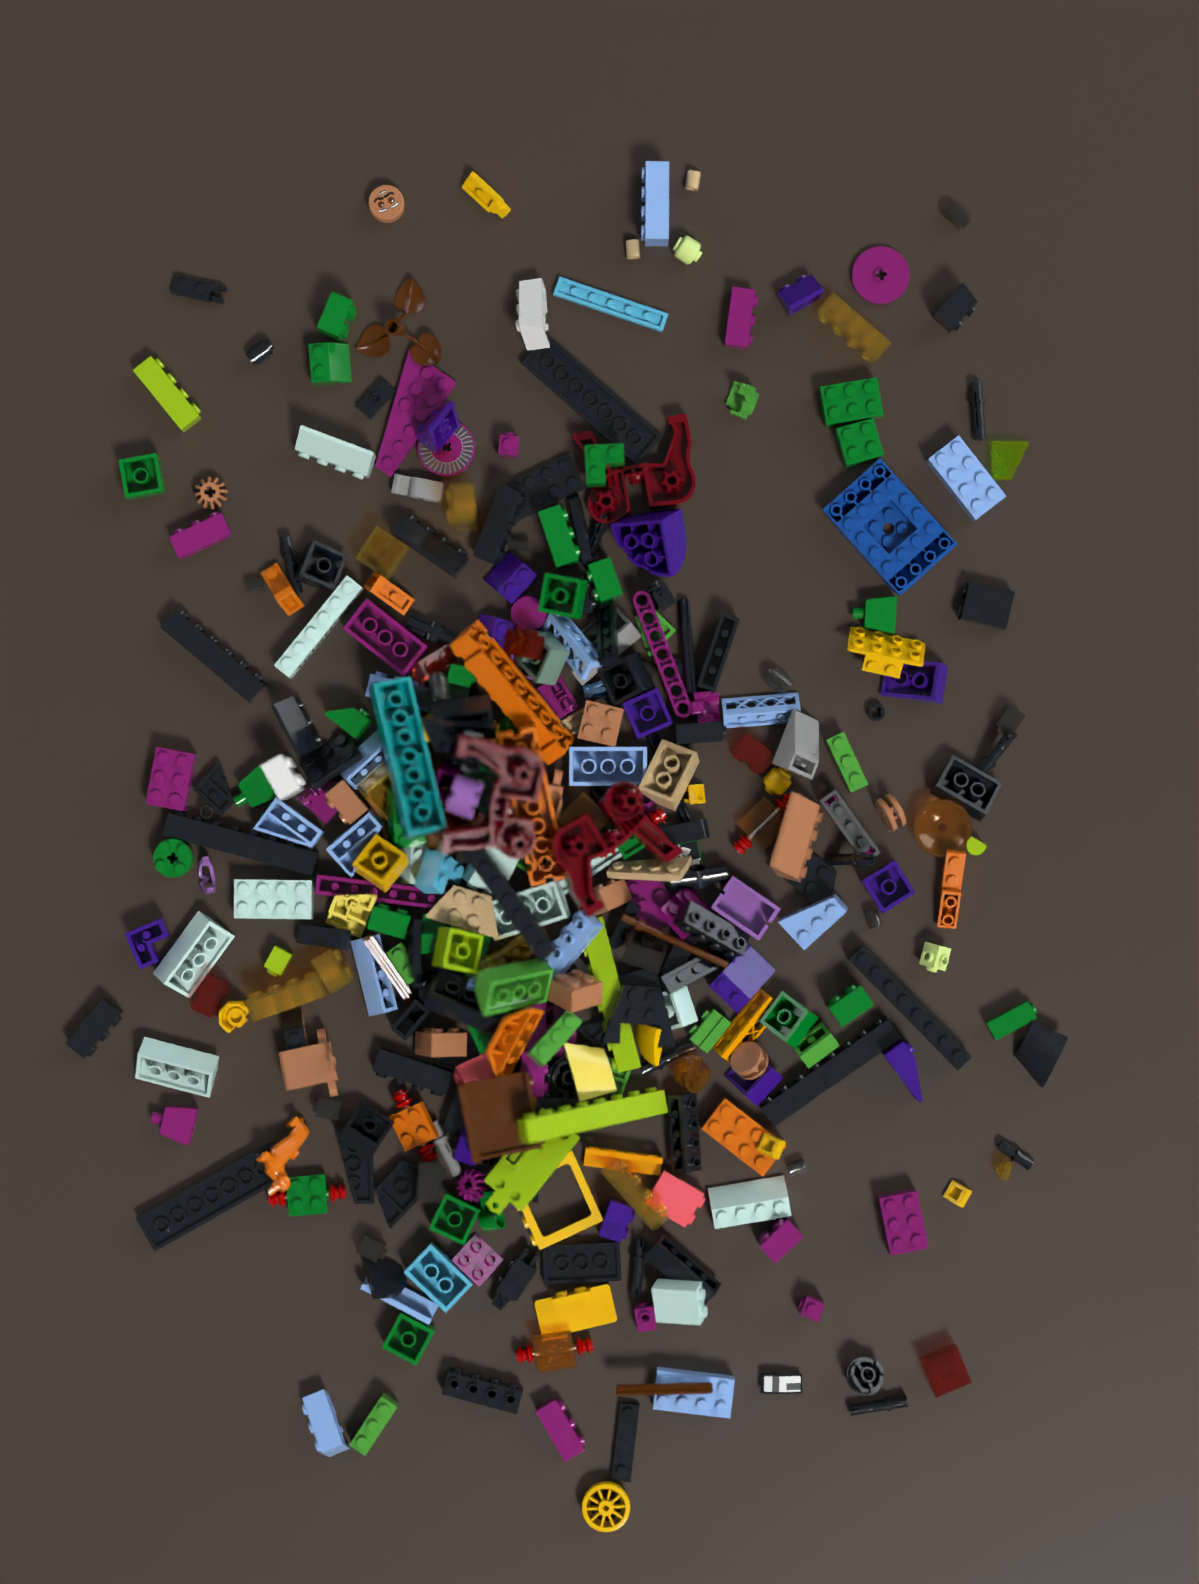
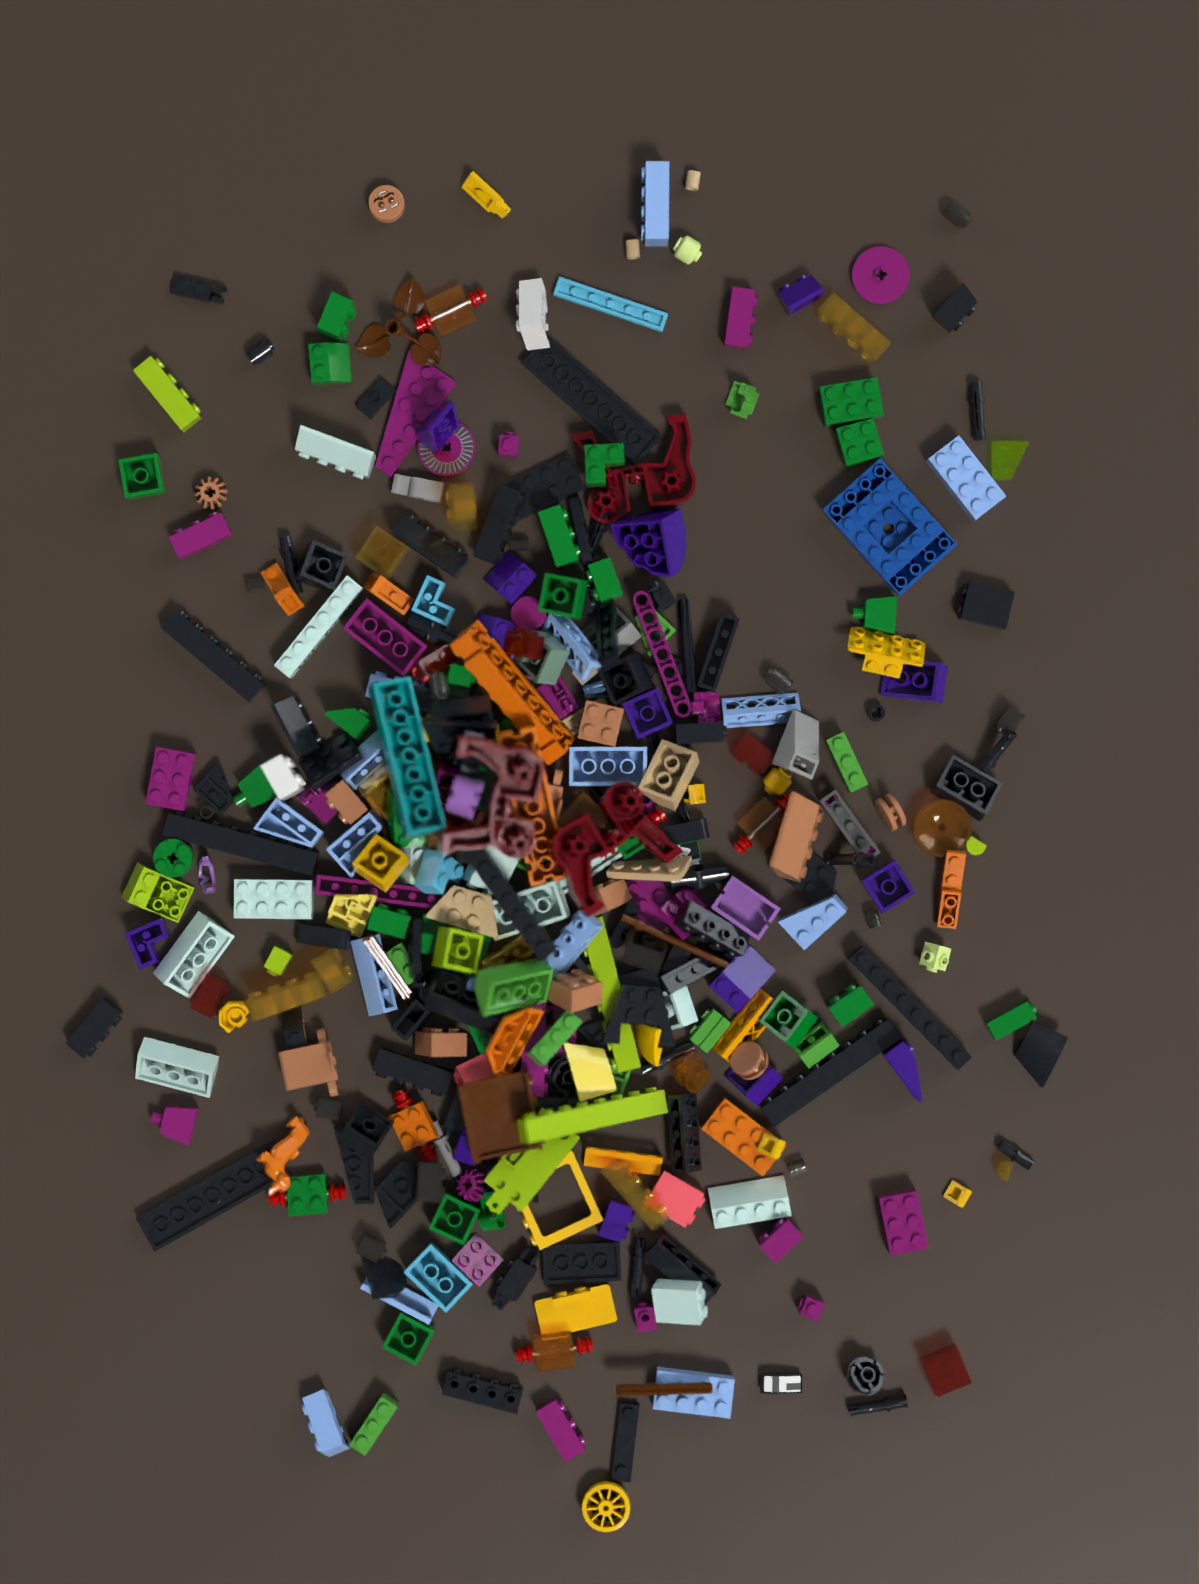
(157, 893): none -> lime slope
(428, 602): none -> medium azure brick
(450, 310): none -> clear orange plate

